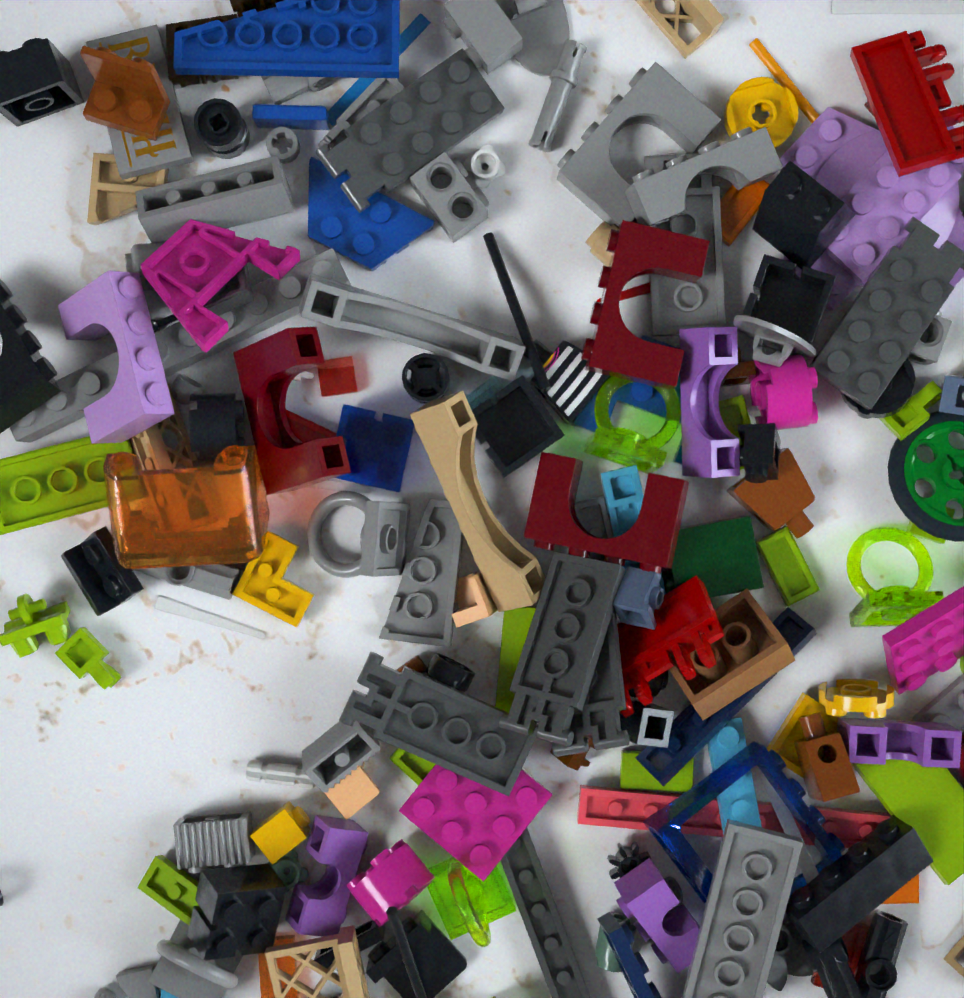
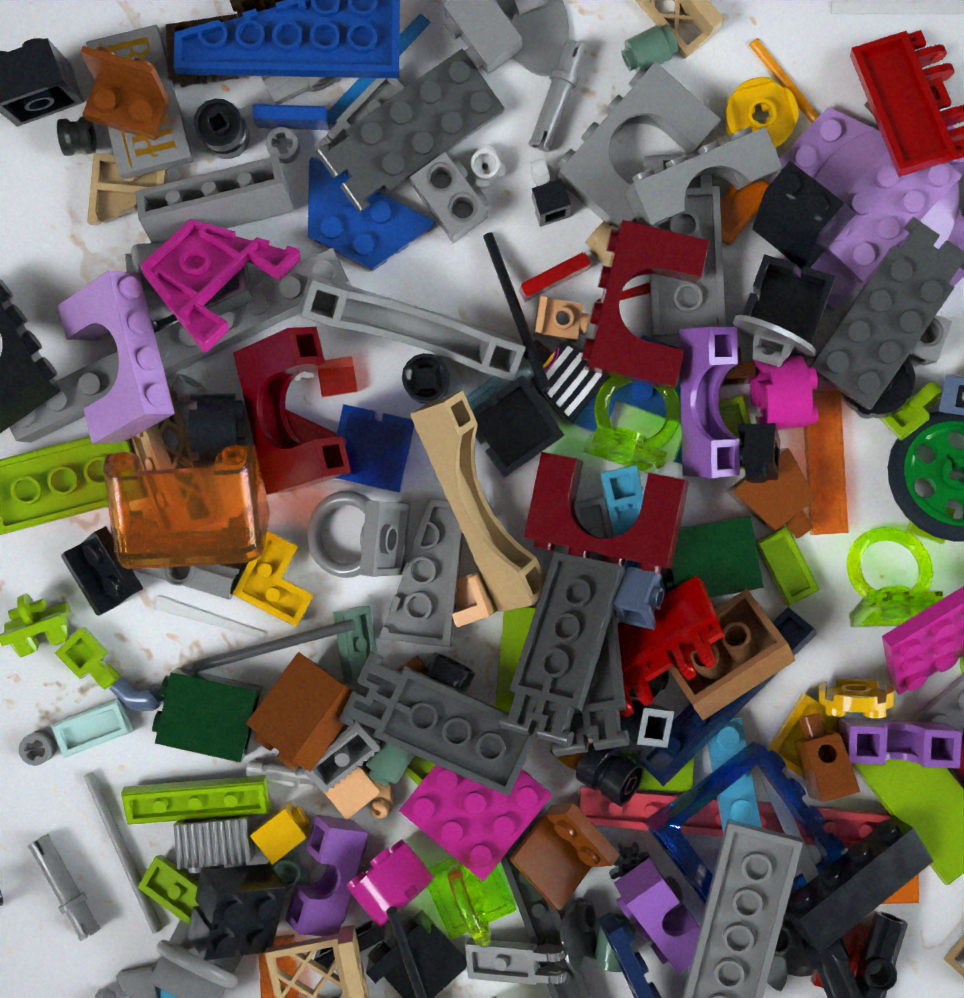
(49, 744): none -> light grey bush
(64, 887): none -> light grey pin
(76, 136): none -> pearl dark grey wheel
(92, 728): none -> light aqua tile
(122, 851): none -> light grey axle
(137, 699): none -> sand blue arm
(196, 799): none -> lime tile
(206, 714): none -> dark green brick
(274, 645): none -> dark grey axle
(300, 713): none -> dark orange brick
(355, 644): none -> sand green plate
(384, 801): none -> light nougat arm
(388, 763): none -> sand green brick
(514, 962): none -> light grey hinge
(548, 197): none -> black piece
(548, 327): none -> light nougat brick
(554, 276): none -> red tile
(561, 853): none -> dark orange bracket
(578, 933): none -> dark grey plate
(613, 774): none -> black wheel
(649, 46): none -> sand green brick
(826, 465): none -> clear orange tile

